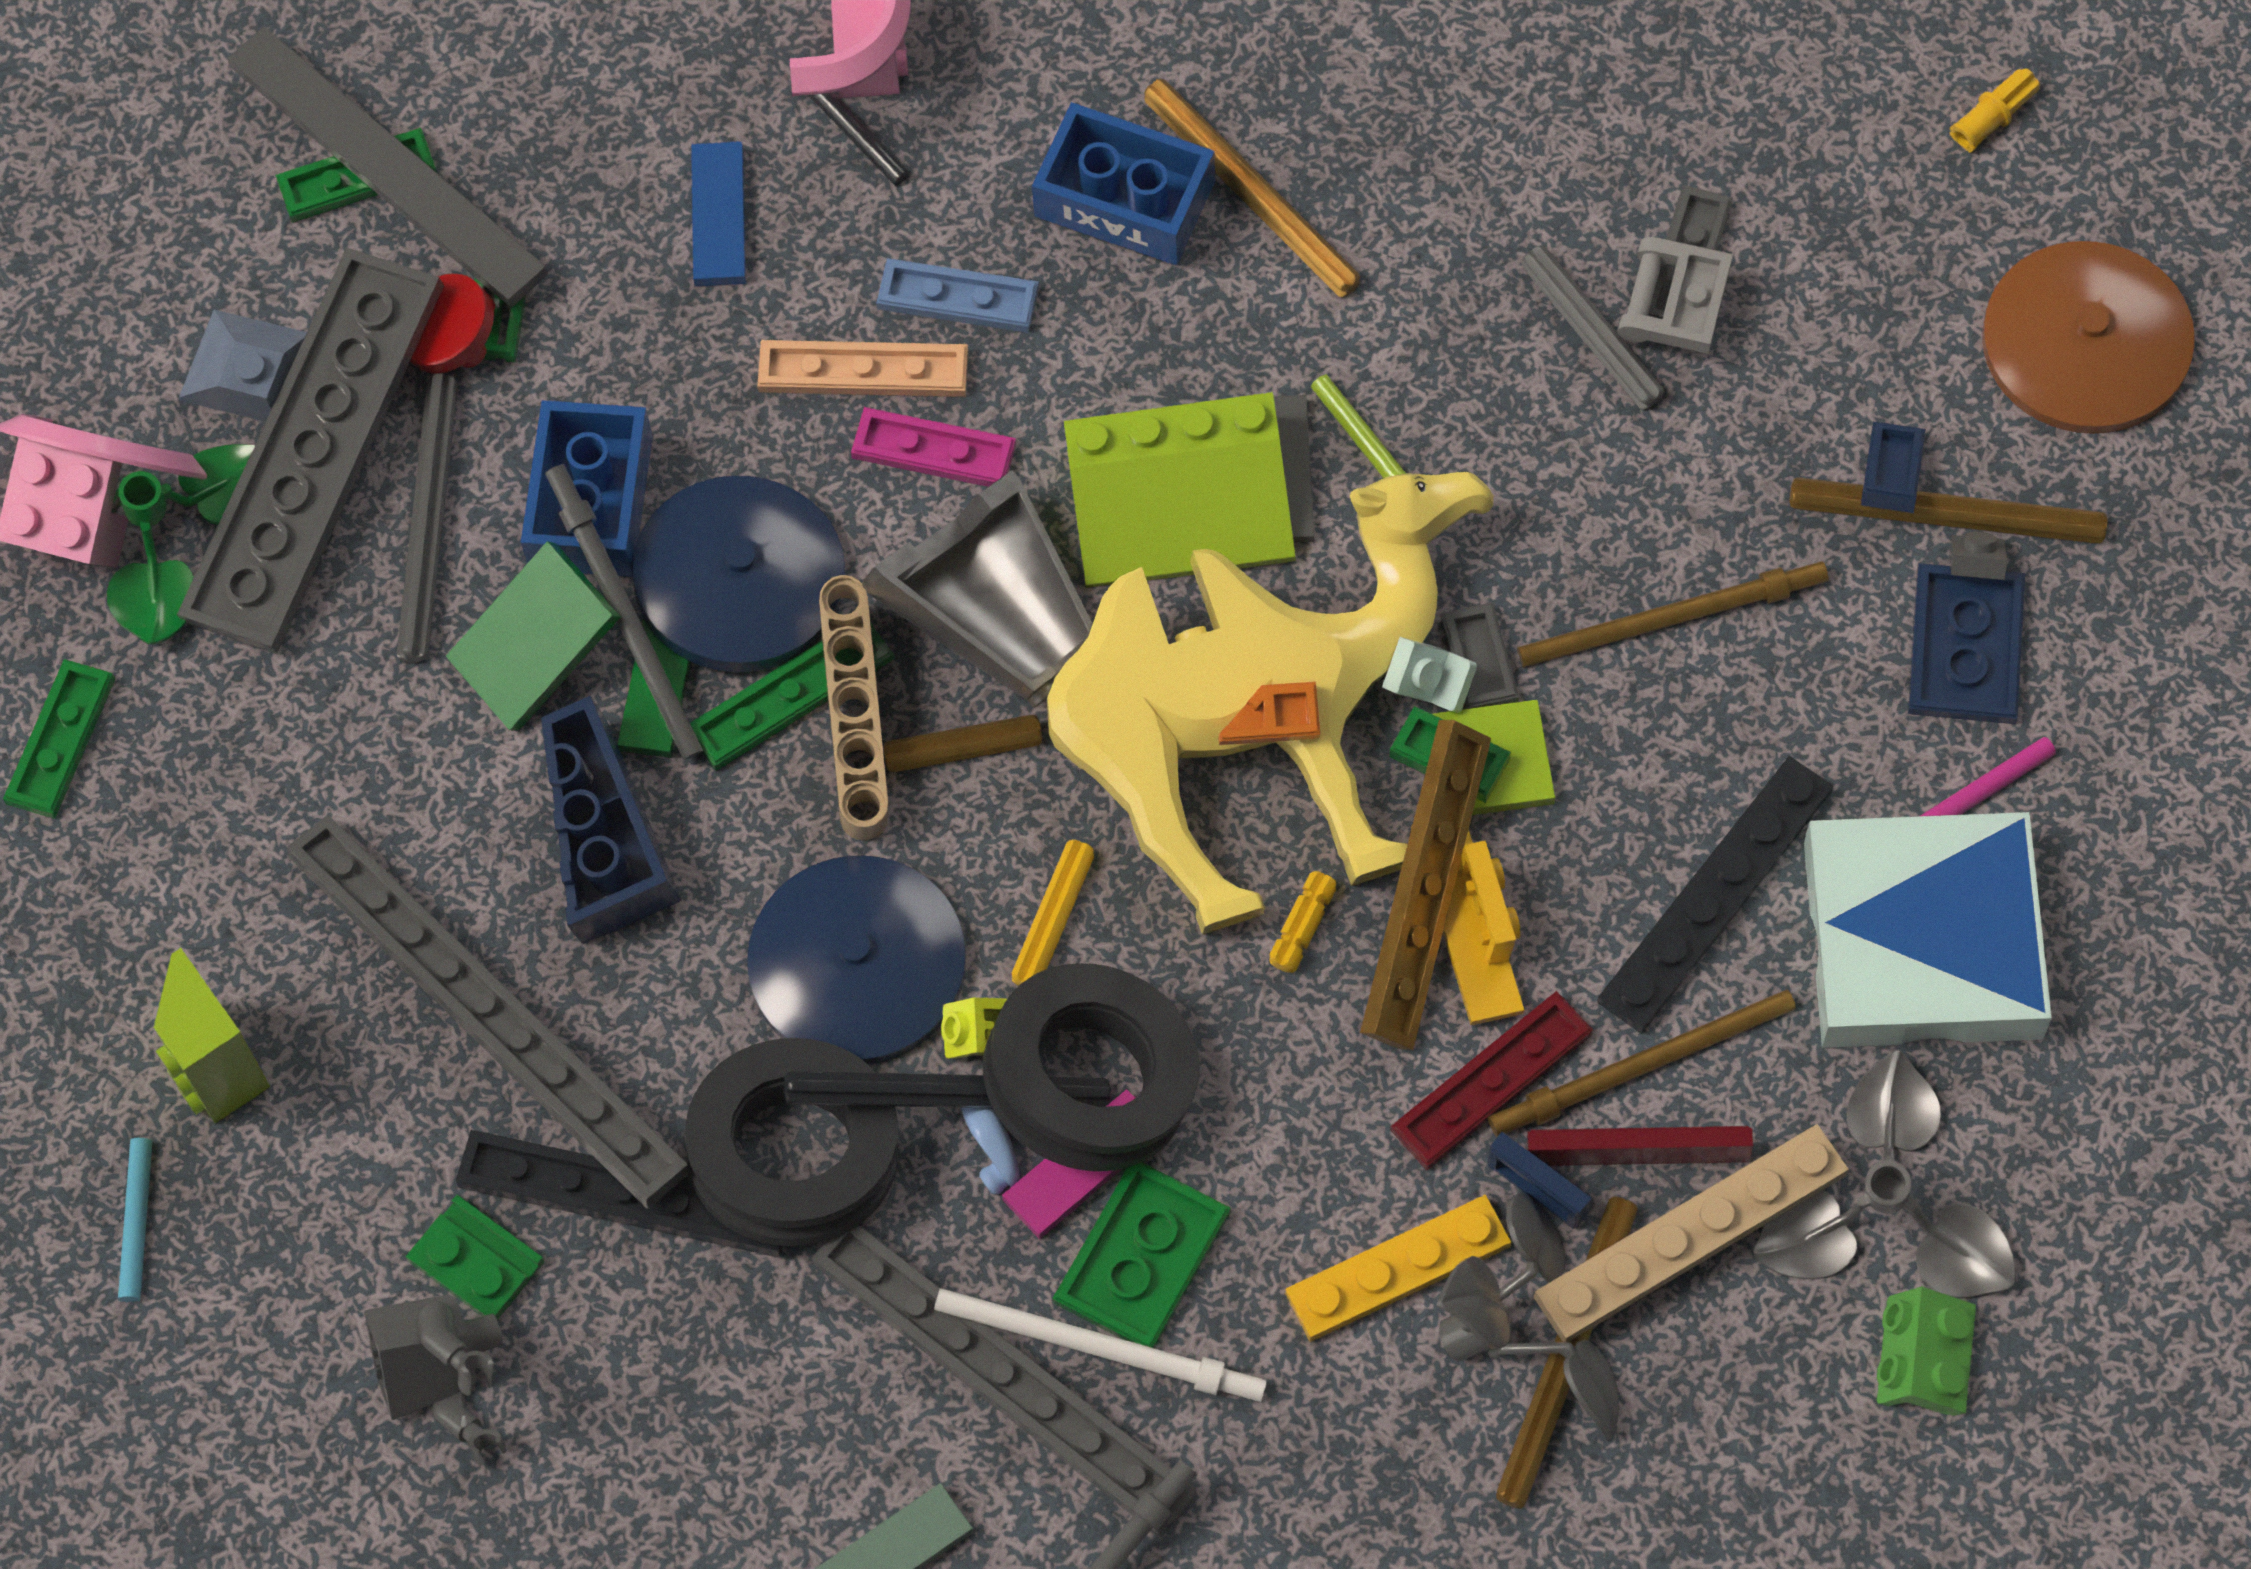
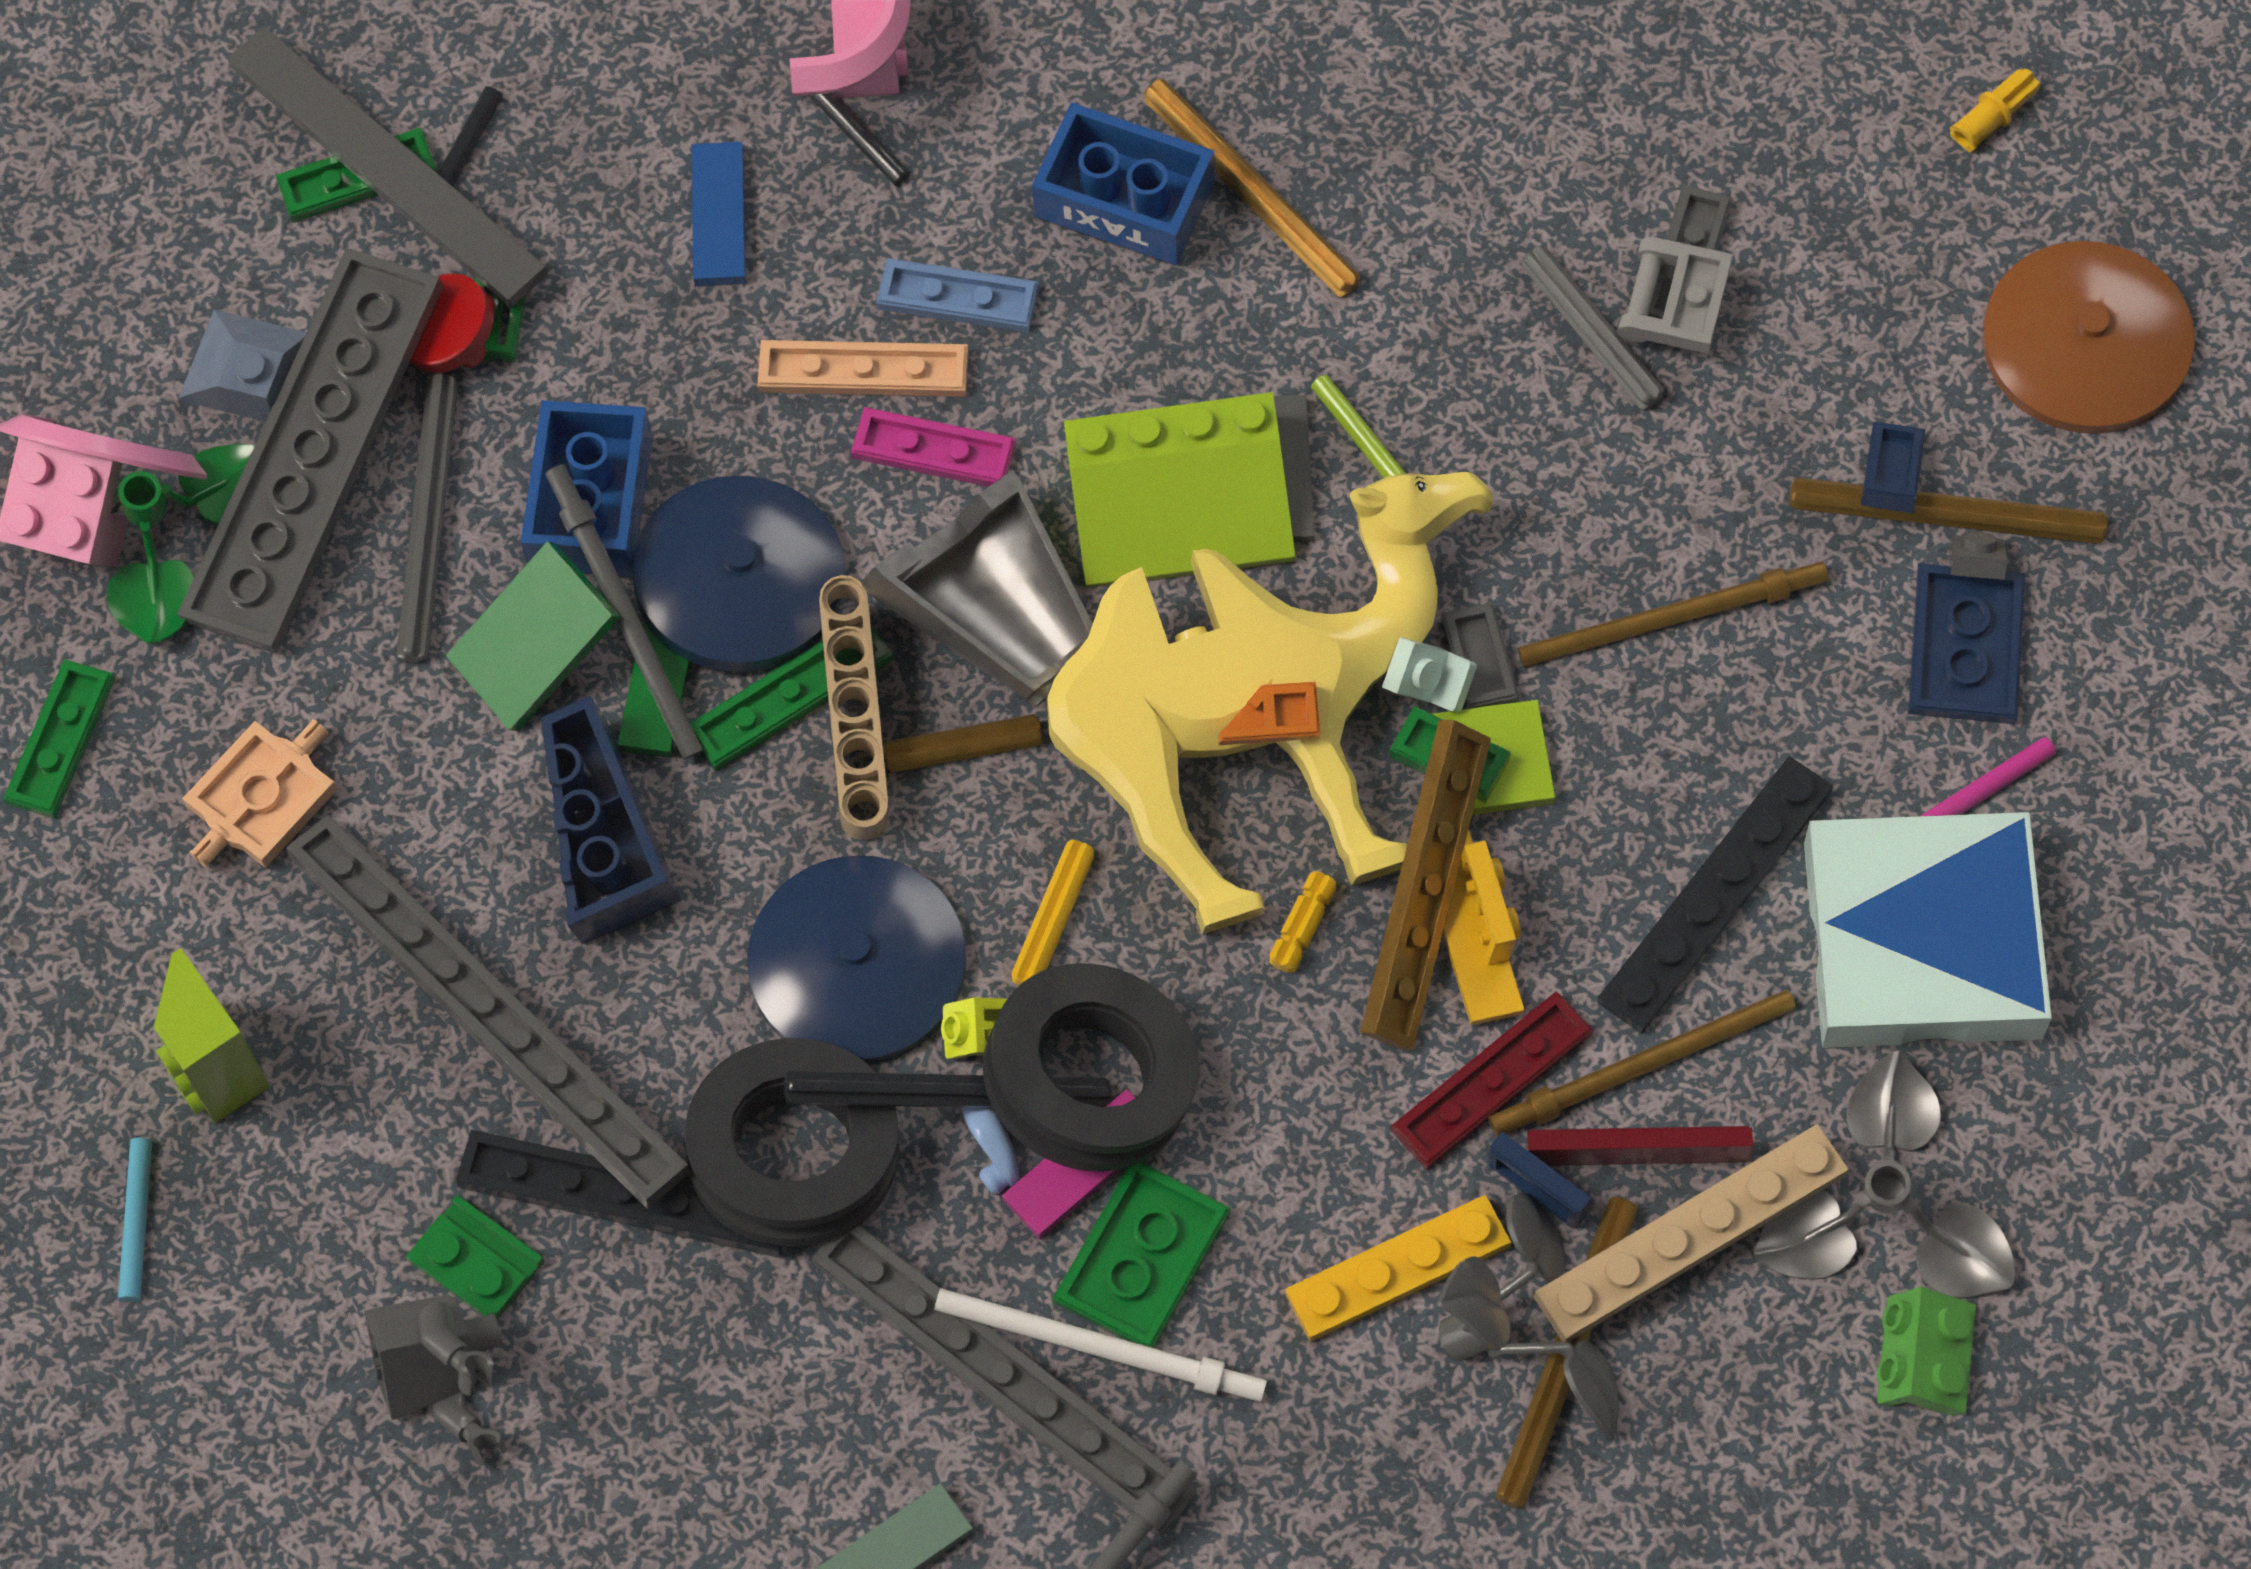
(260, 794): none -> light nougat plate
(470, 134): none -> black bar

